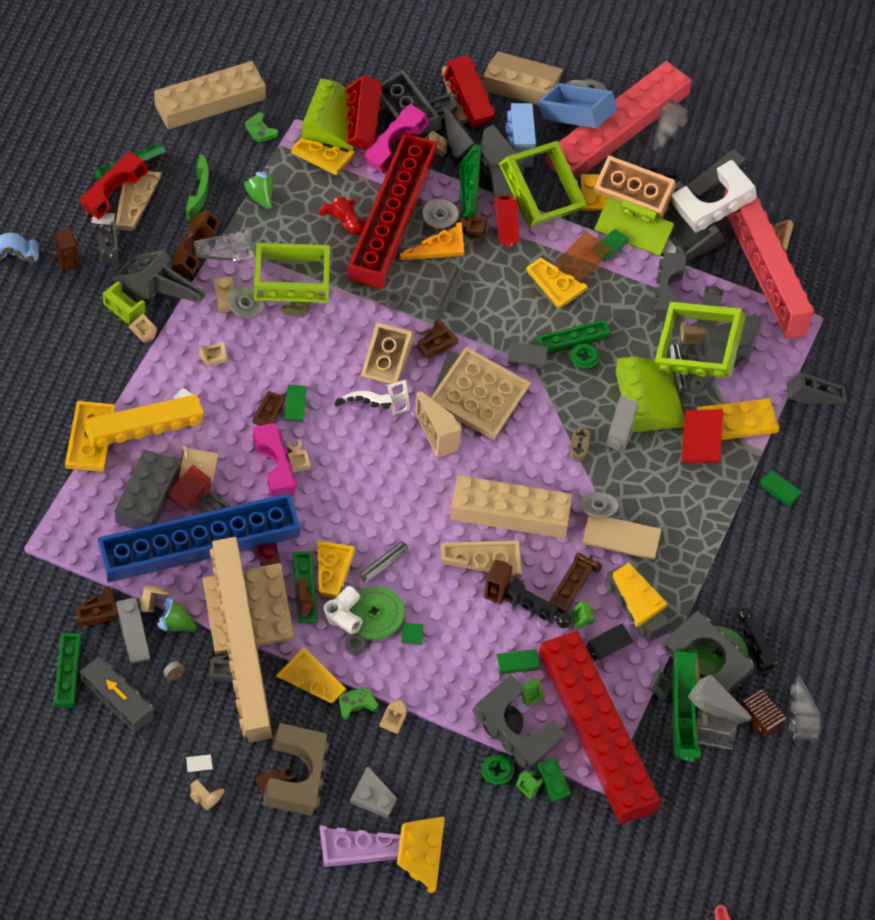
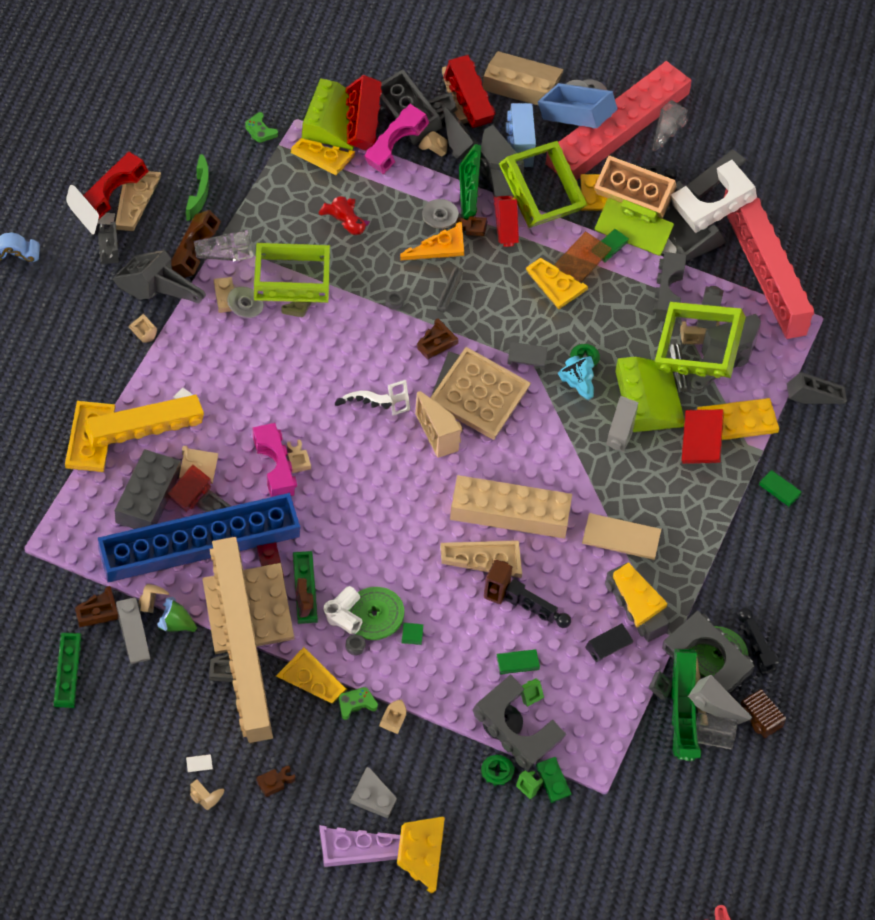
(66, 250): reddish brown brick -> none
(82, 209): none -> white sticker
(117, 694): dark grey brick -> none
(122, 304): lime panel -> none
(144, 154): green tile -> none
(174, 670): tile -> none
(210, 95): tan brick -> none
(213, 354): tan plate -> none
(261, 188): bright green hat -> none
(269, 409): reddish brown plate -> none
(295, 403): green slope -> none
(310, 747): dark tan arch -> none
(333, 565): yellow wing -> none
(384, 561): dark grey axle -> none
(387, 353): tan slope -> none
(392, 211): red brick -> none
(570, 585): reddish brown plate -> none
(574, 336): green tile -> none
(575, 443): dark tan beam -> none
(578, 375): none -> medium azure rock
(582, 615): bright green tile -> none
(595, 564): reddish brown piece -> none
(599, 504): light grey dish -> none
(599, 727): red brick -> none
(783, 231): tan plate -> none
(805, 713): clear slope -> none

